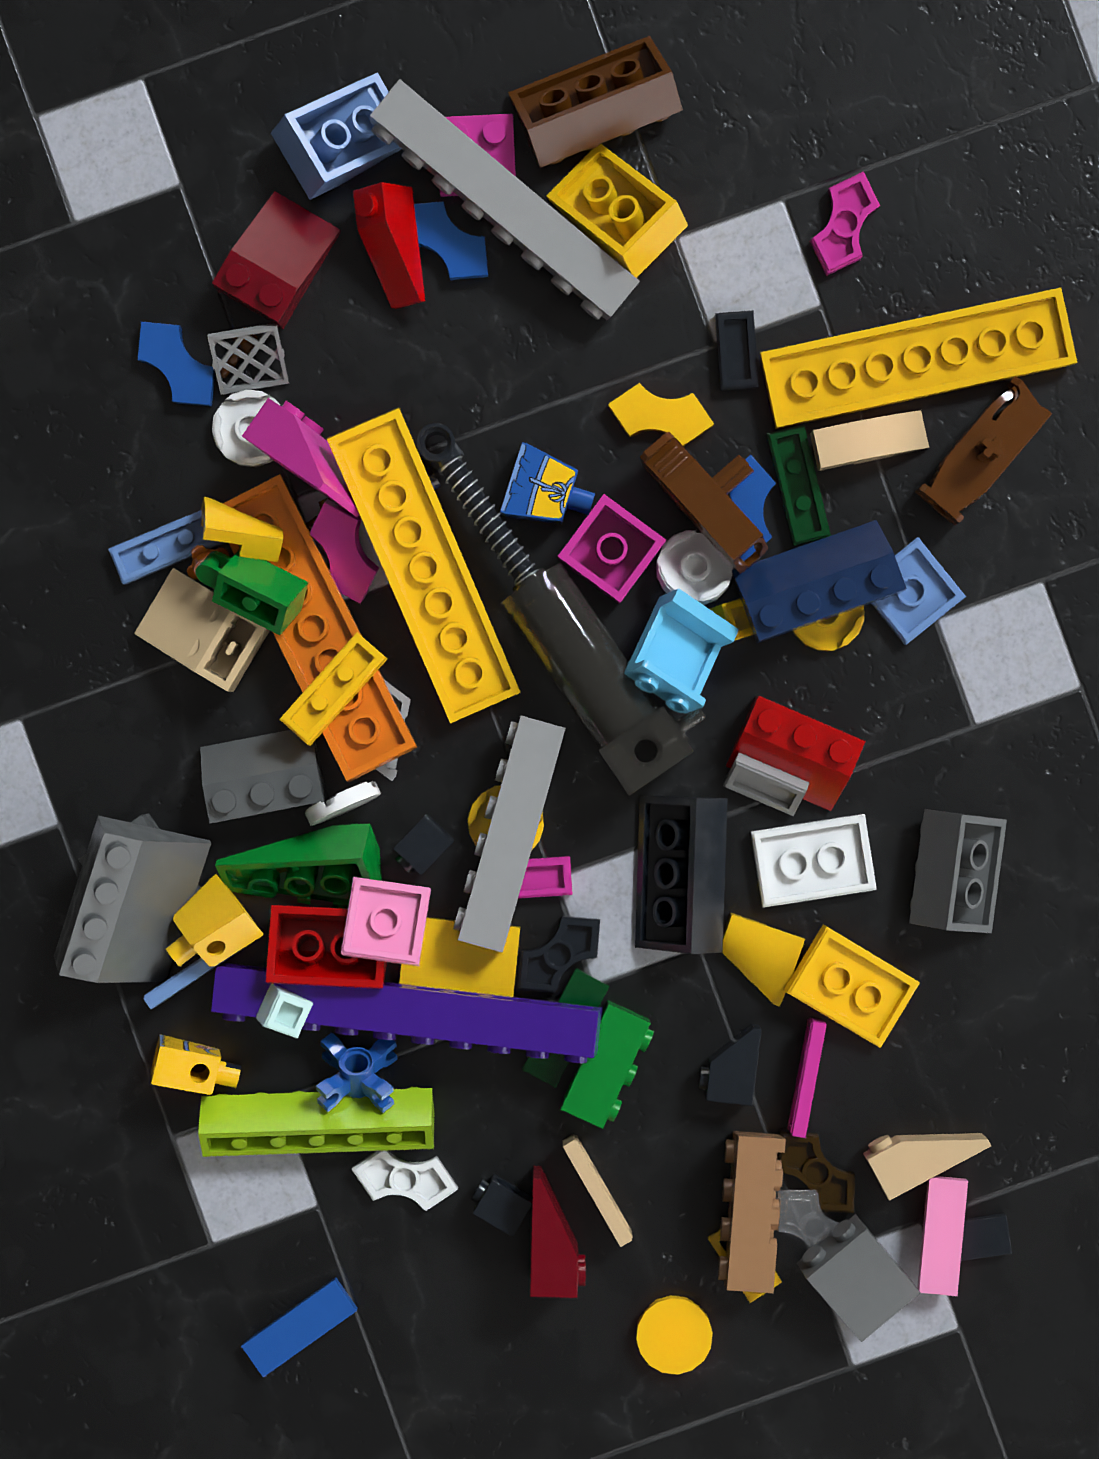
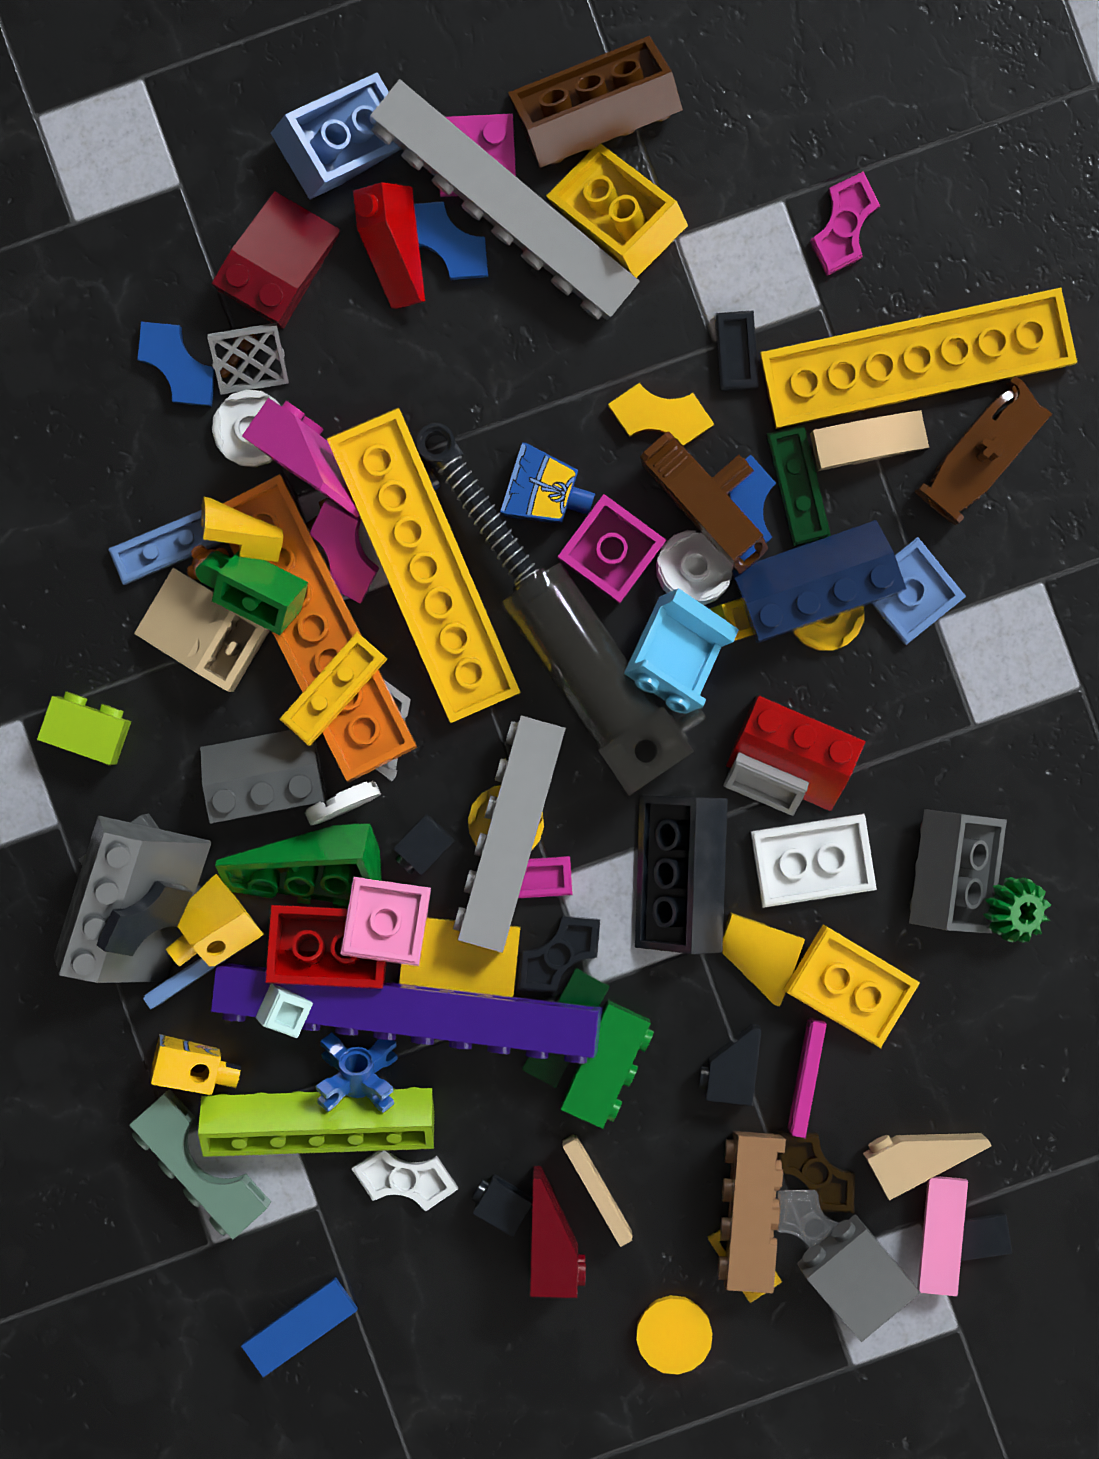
(84, 729): none -> lime brick
(132, 925): none -> black tile
(229, 1201): none -> sand green arch
(1017, 909): none -> green gear

